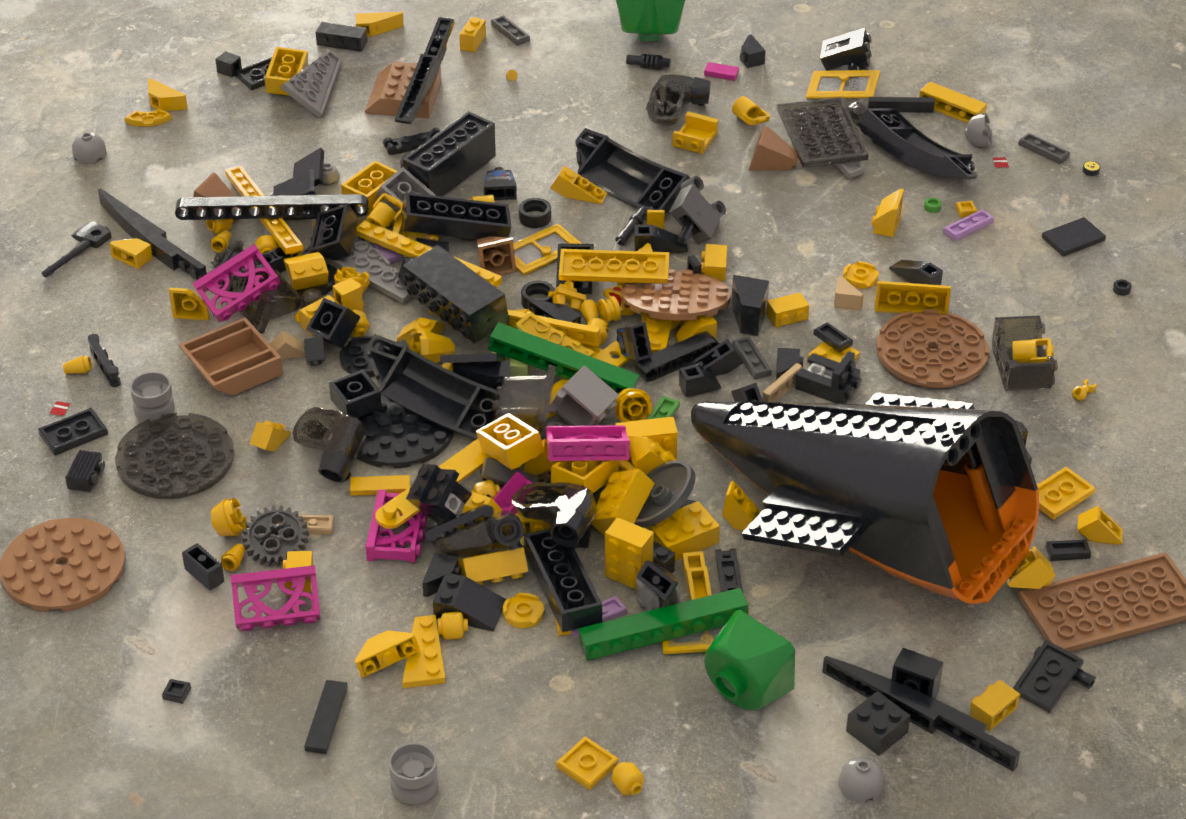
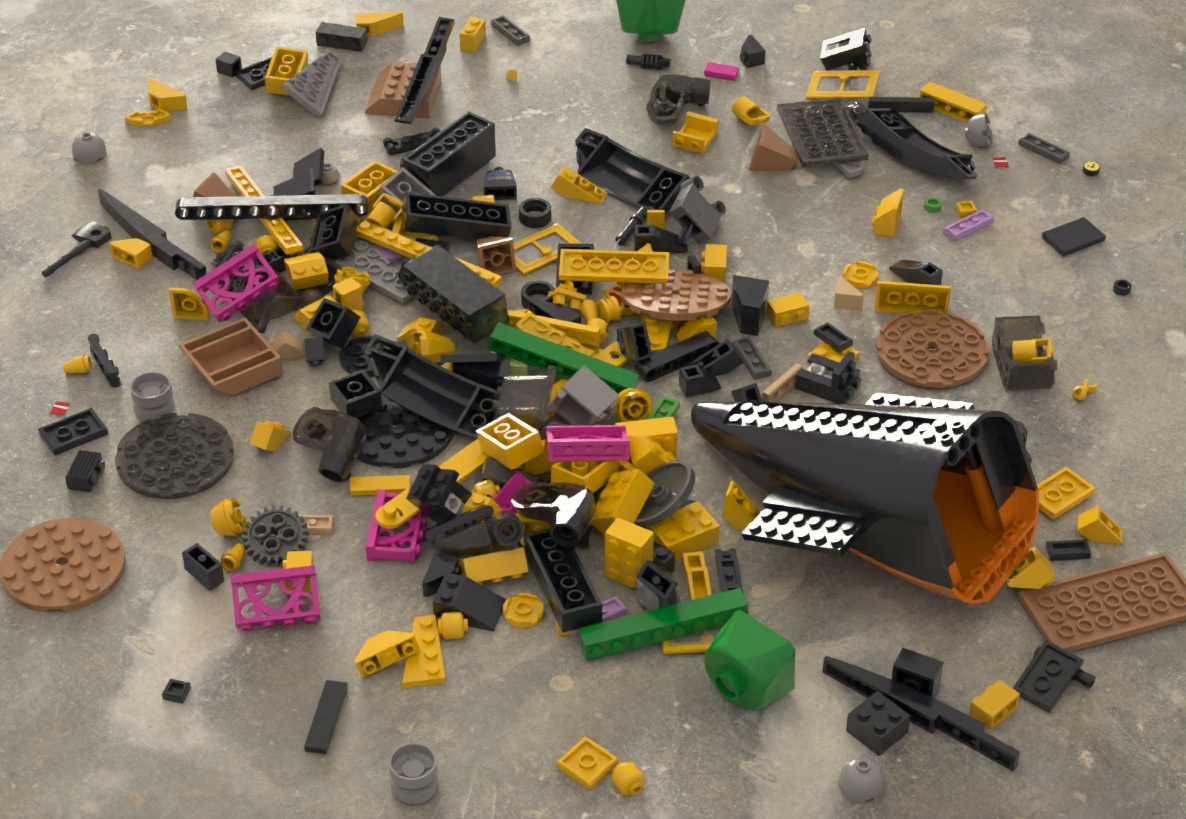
(786, 359): black slope -> none

